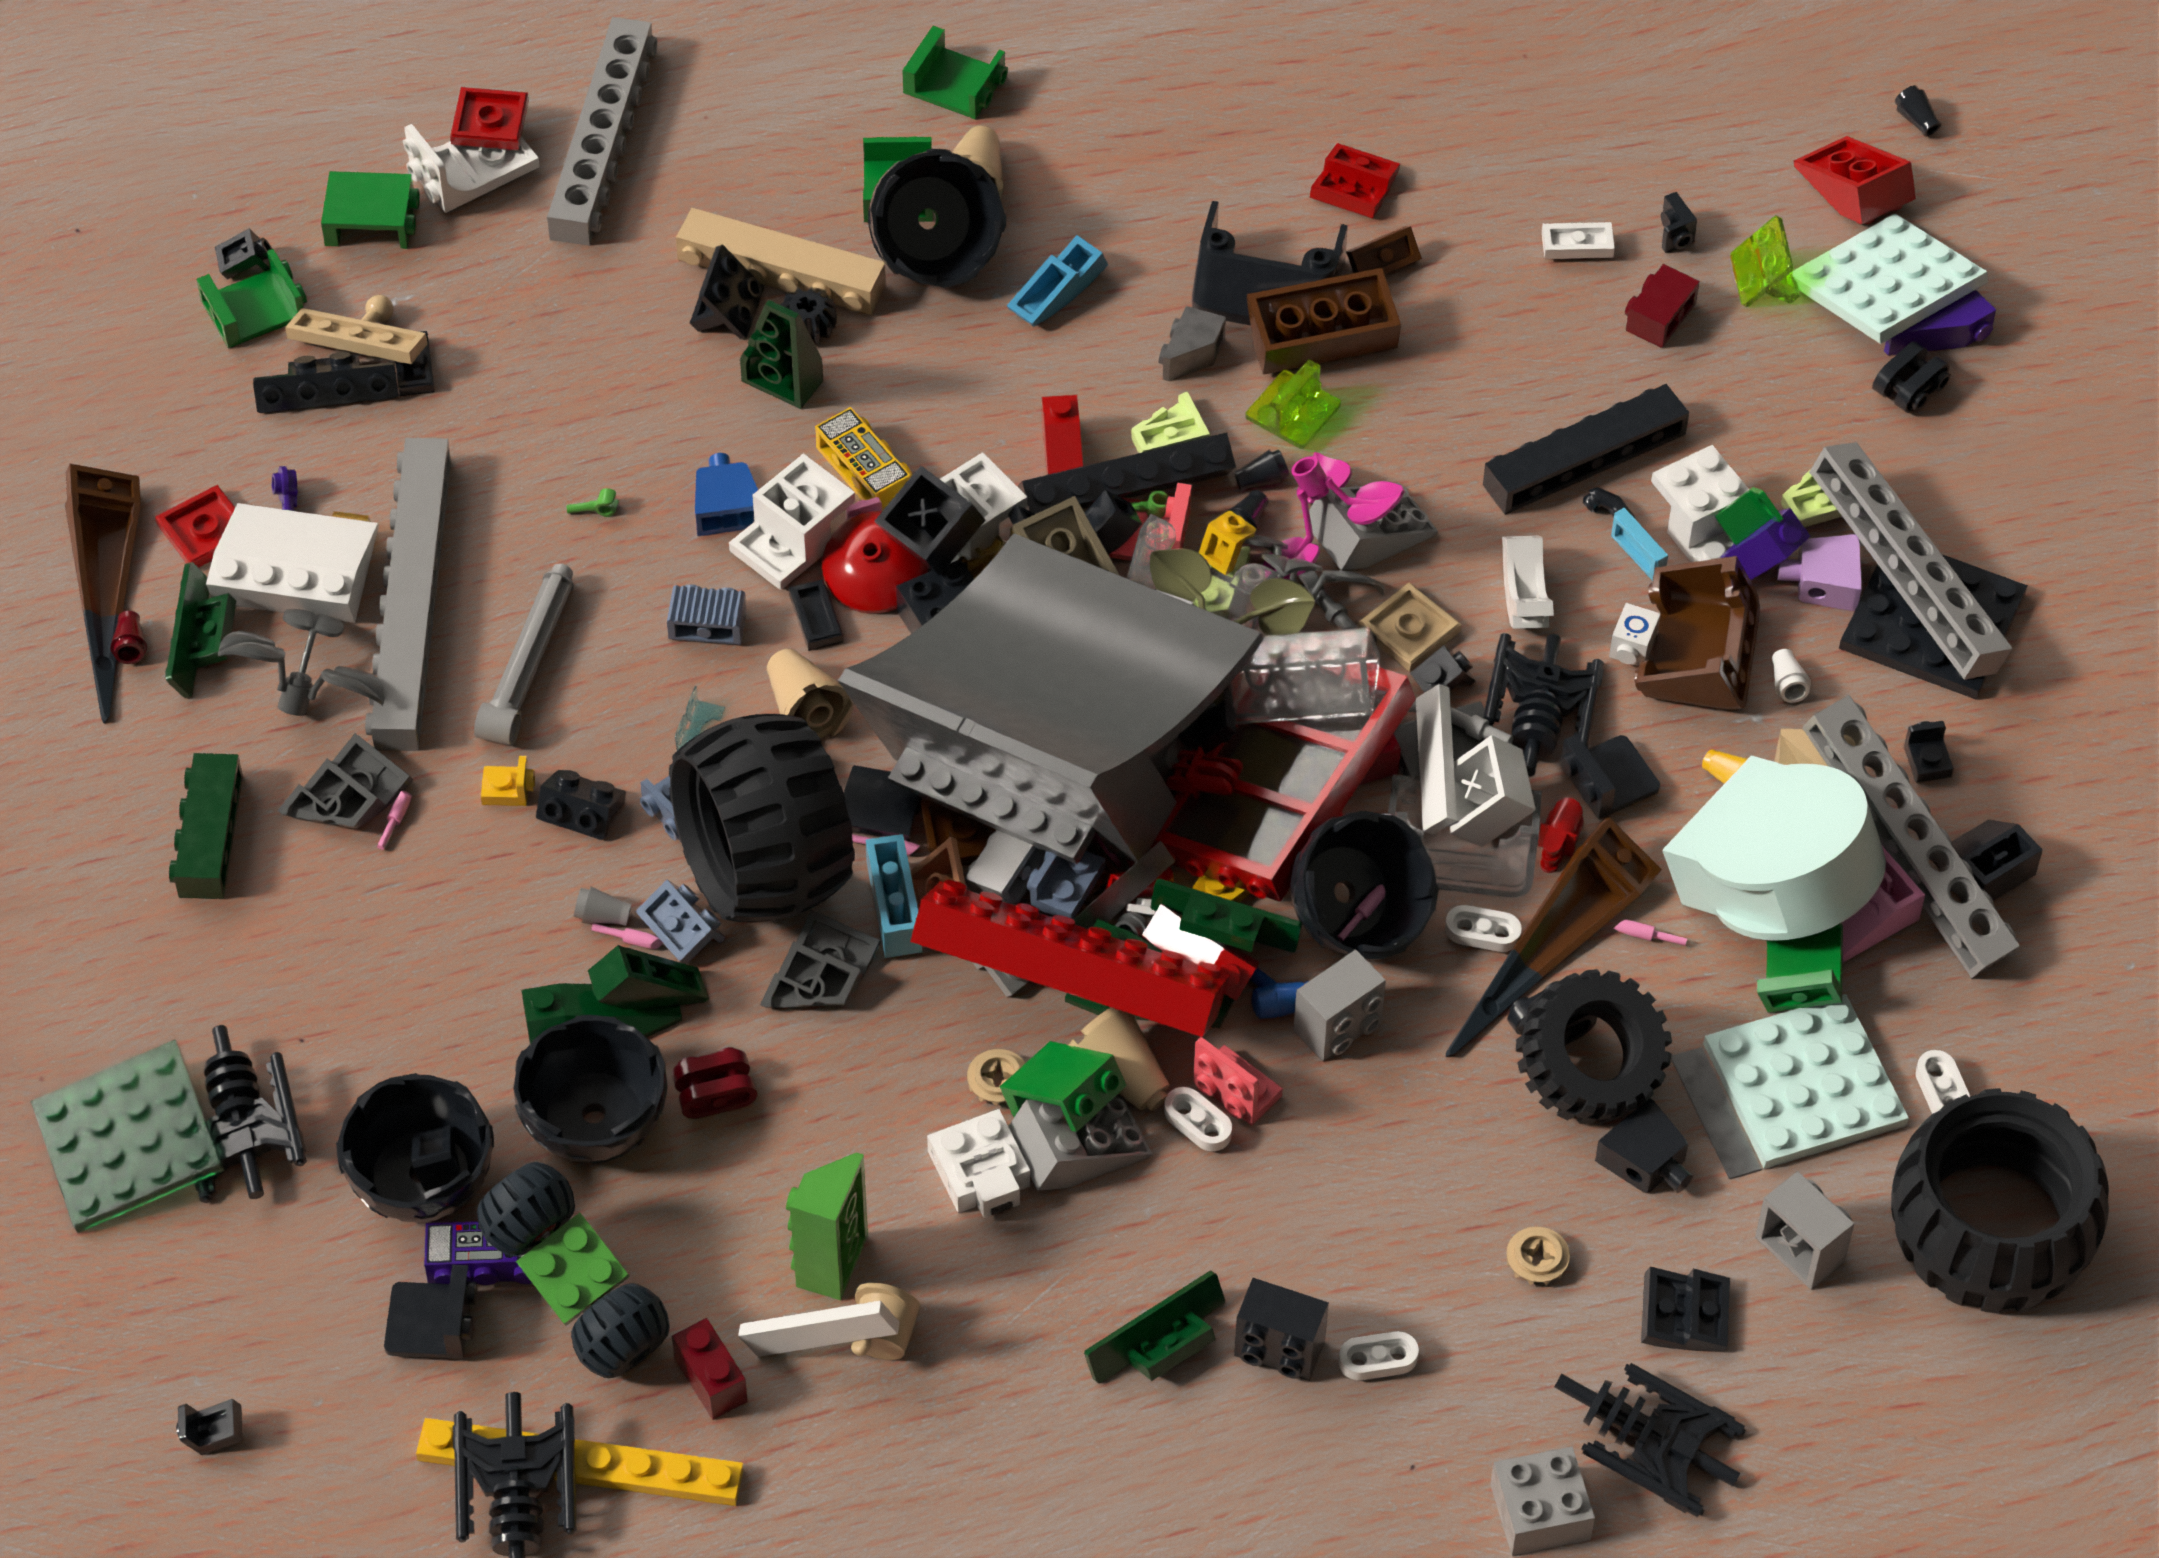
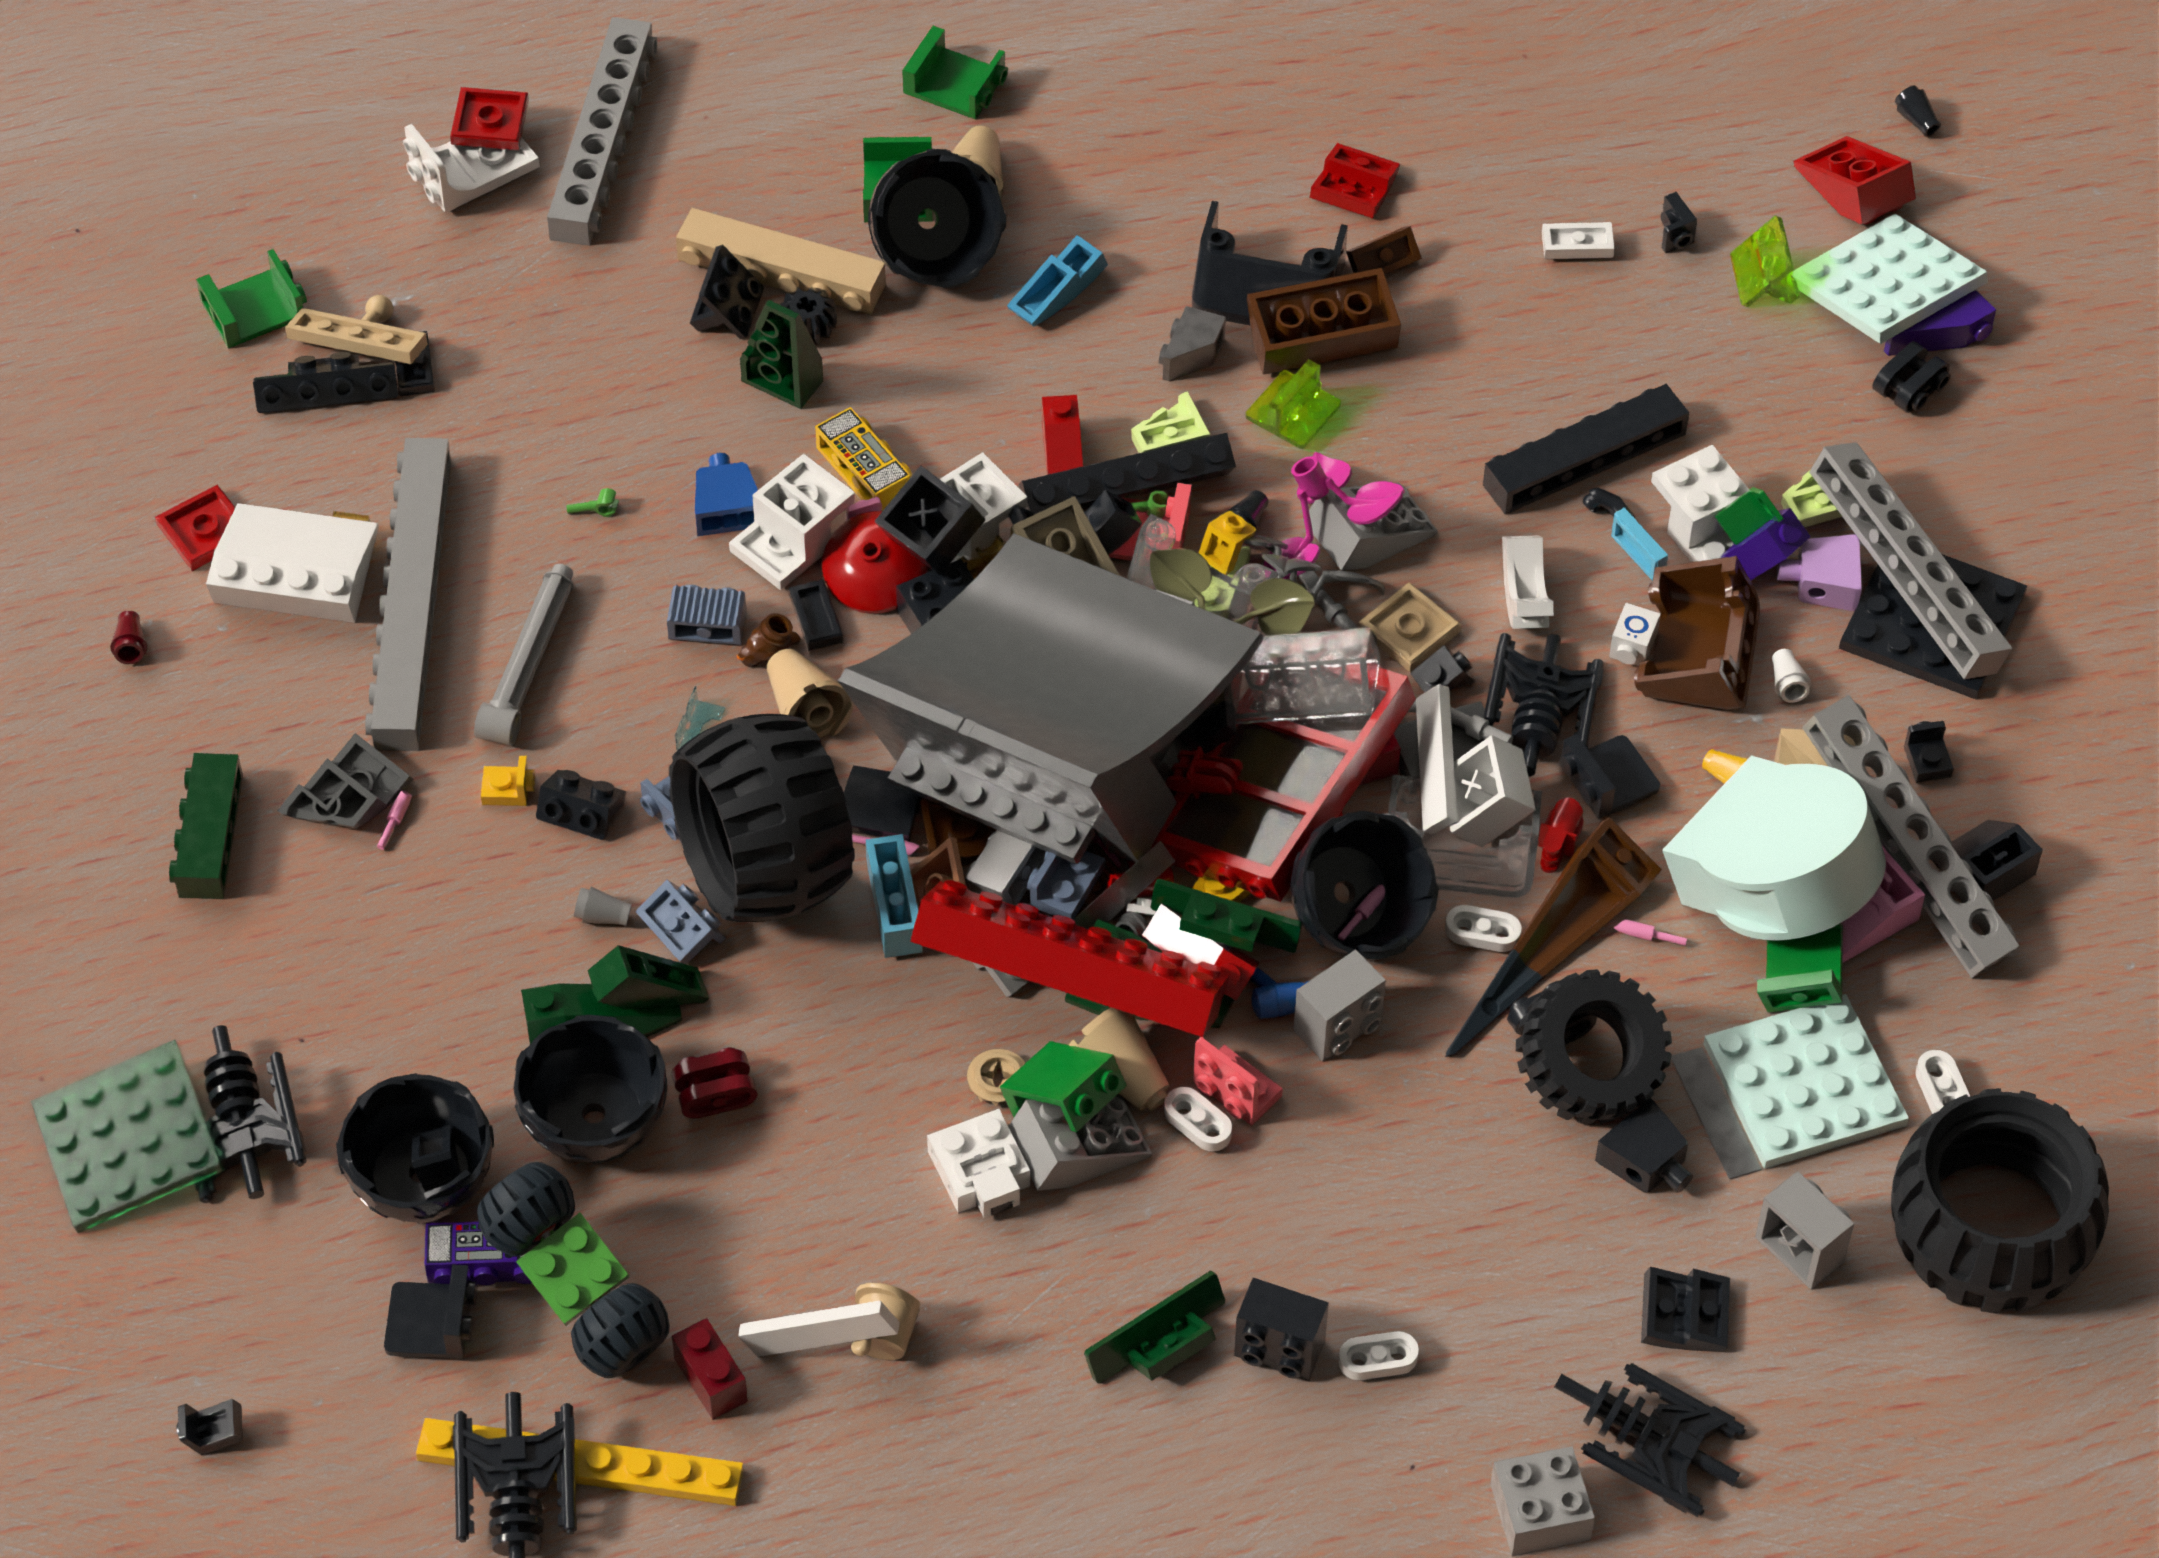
(102, 530): reddish brown plate -> none
(197, 630): dark green bracket -> none
(242, 253): black bracket -> none
(285, 486): dark purple plate -> none
(297, 688): dark grey plant -> none
(369, 203): green panel -> none
(630, 936): bright pink piece -> none
(770, 637): none -> reddish brown animal
(821, 965): dark grey slope -> none
(828, 1225): bright green slope -> none
(1264, 470): black cone -> none
(1526, 1243): tan gear -> none
(1661, 305): dark red brick -> none

